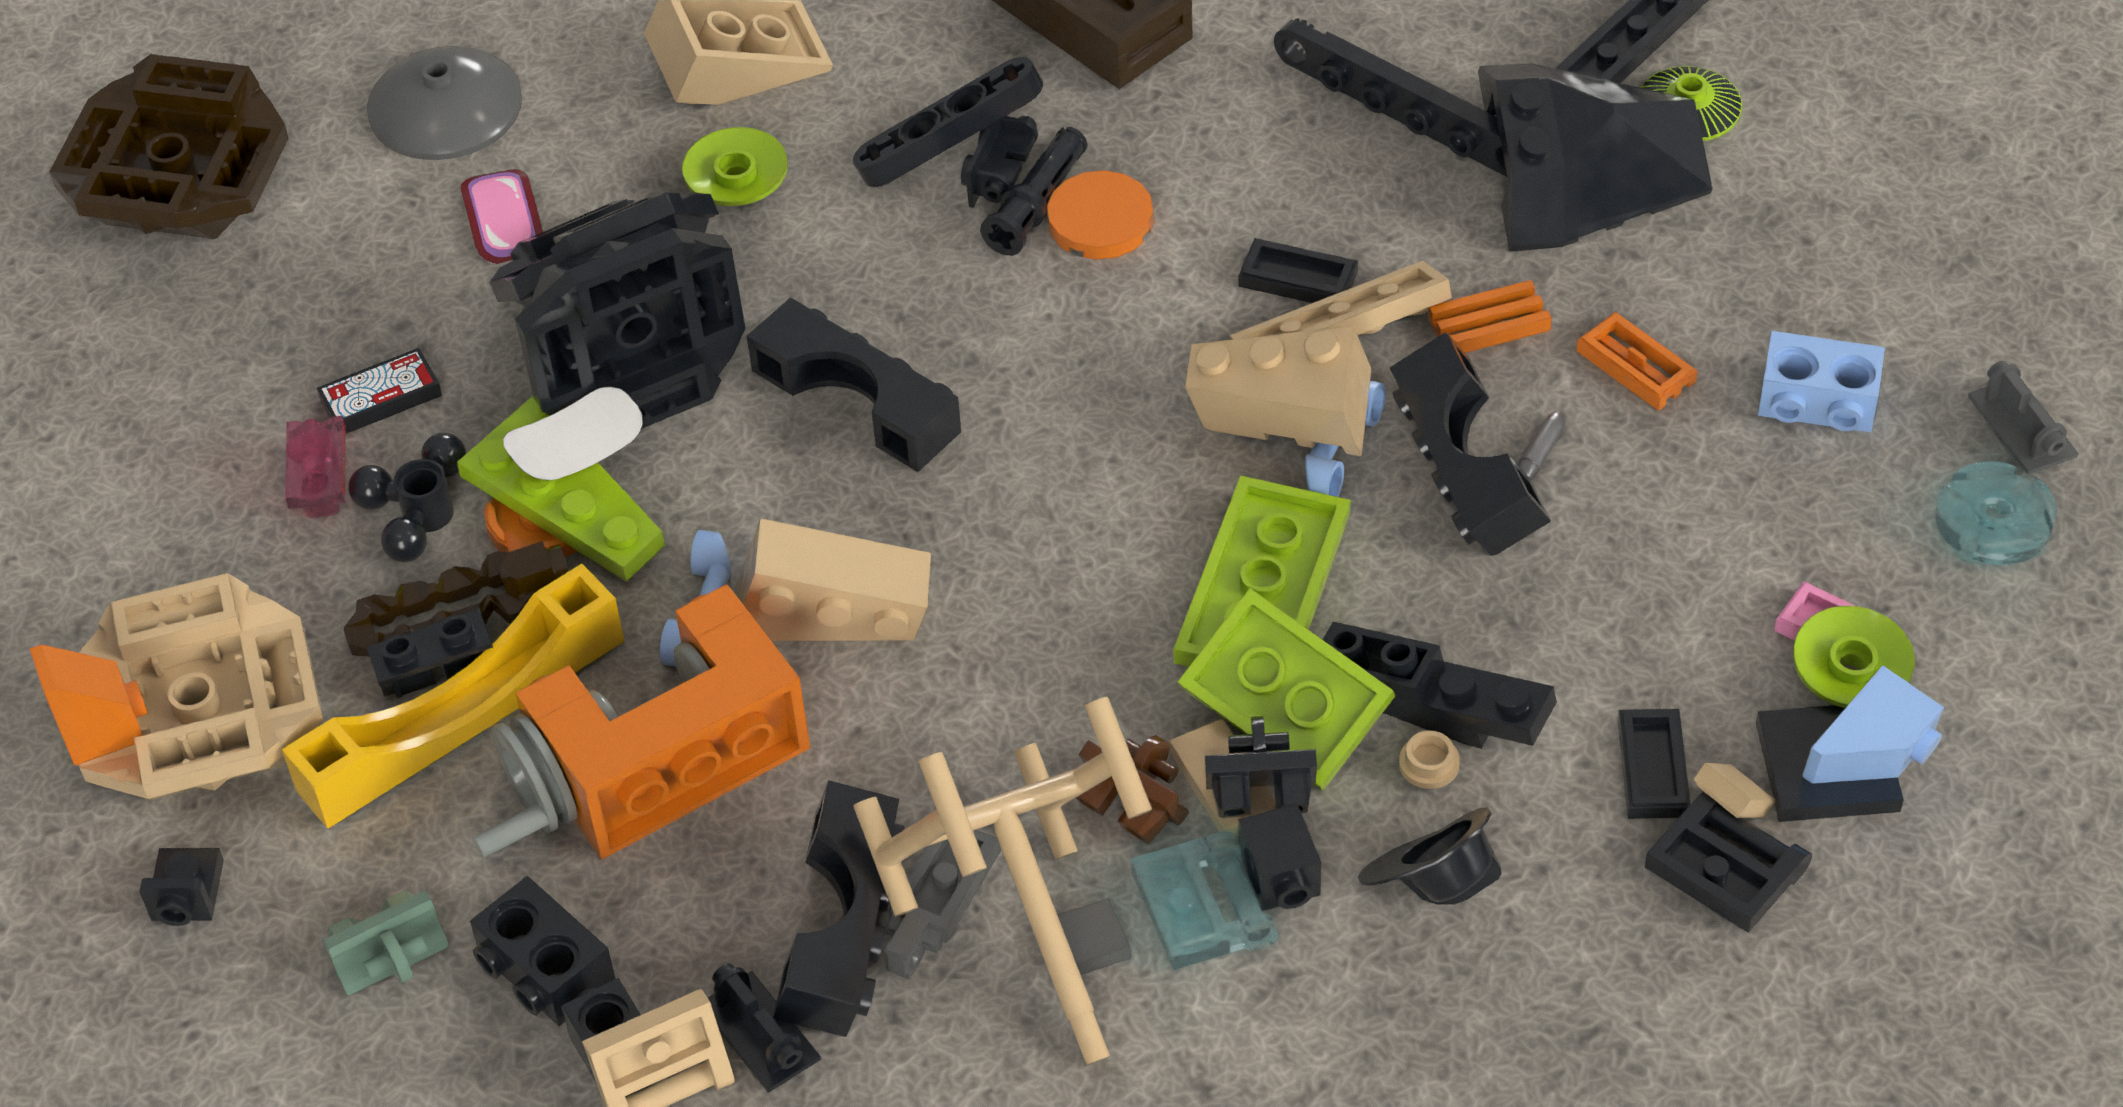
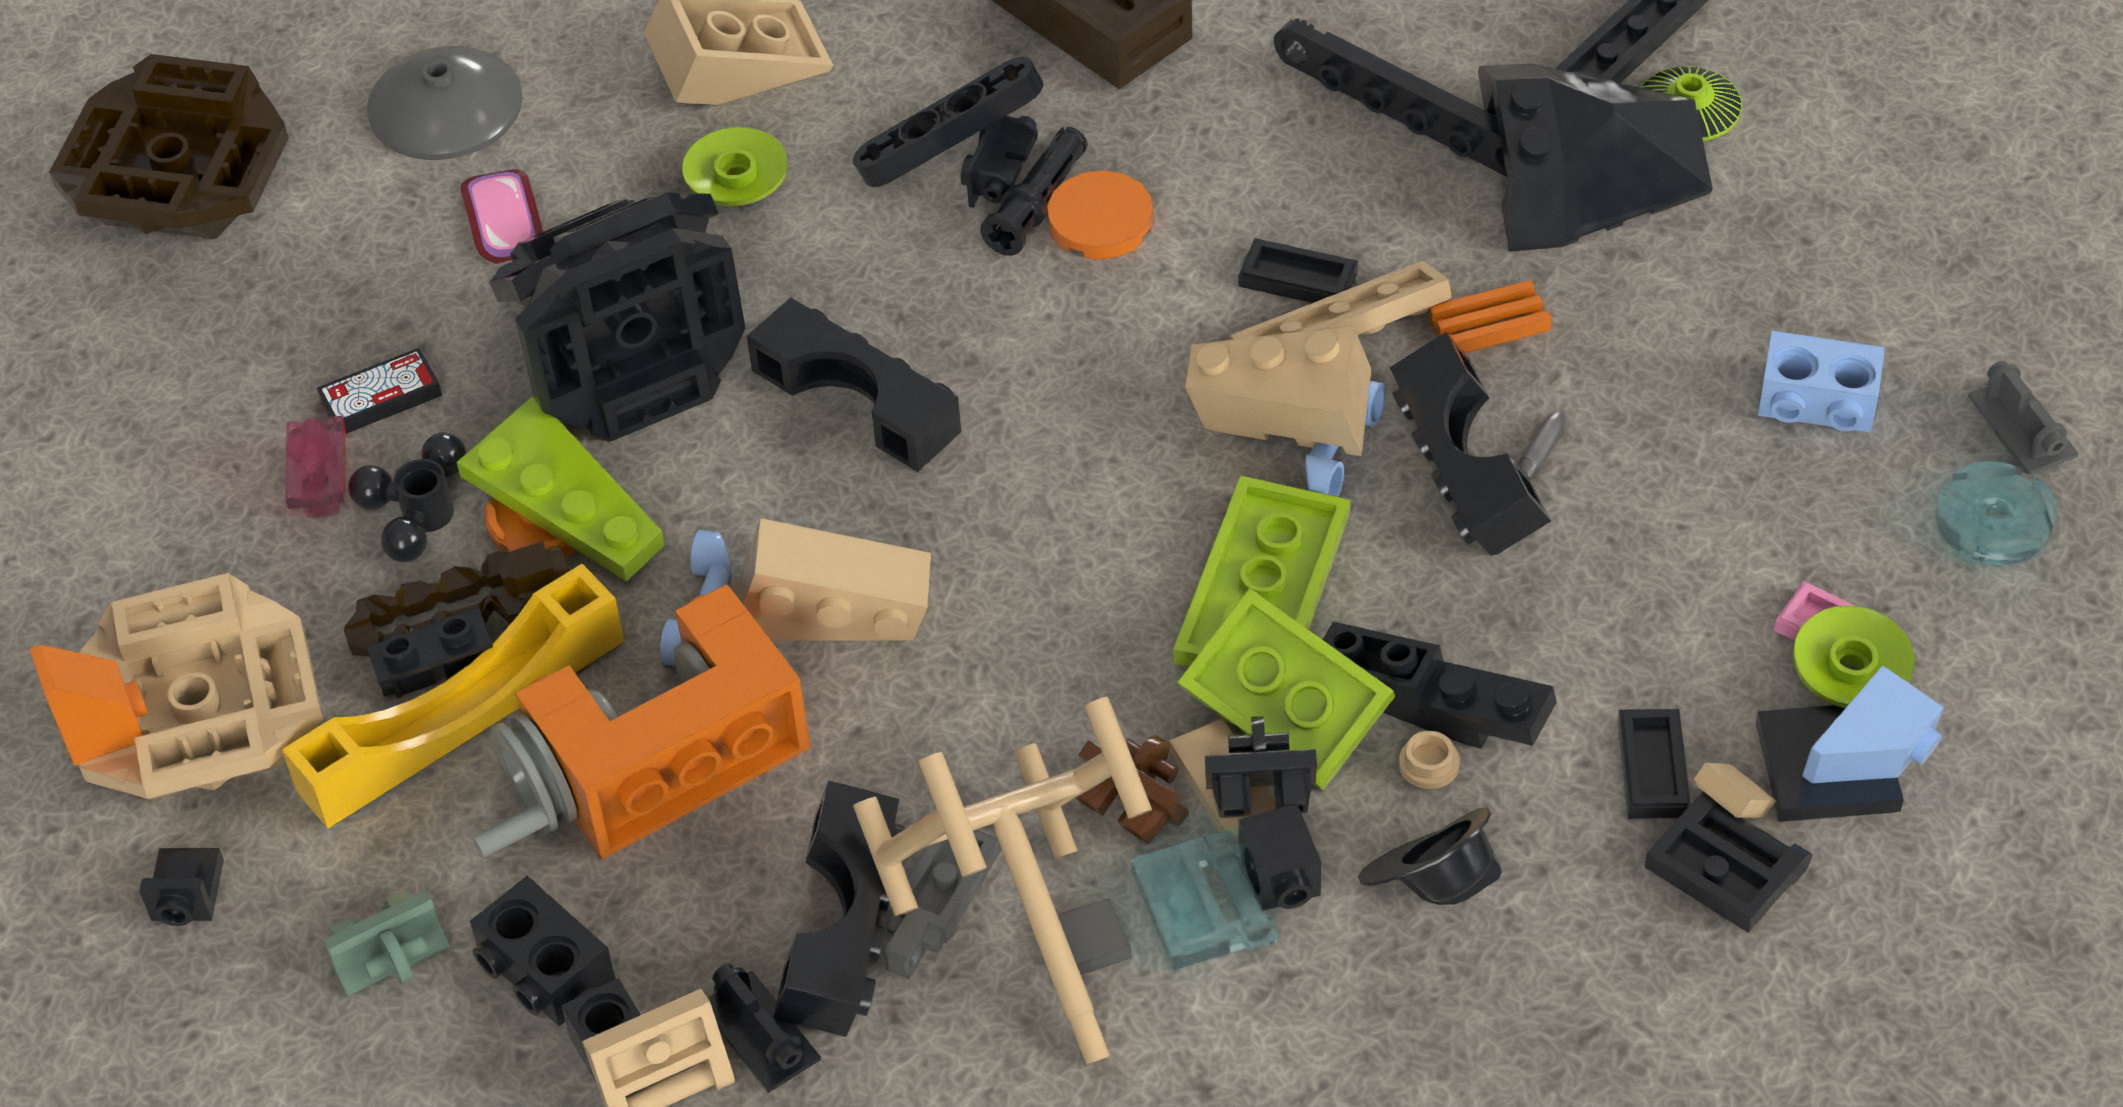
(576, 435): white sticker -> none
(1630, 364): orange tile -> none

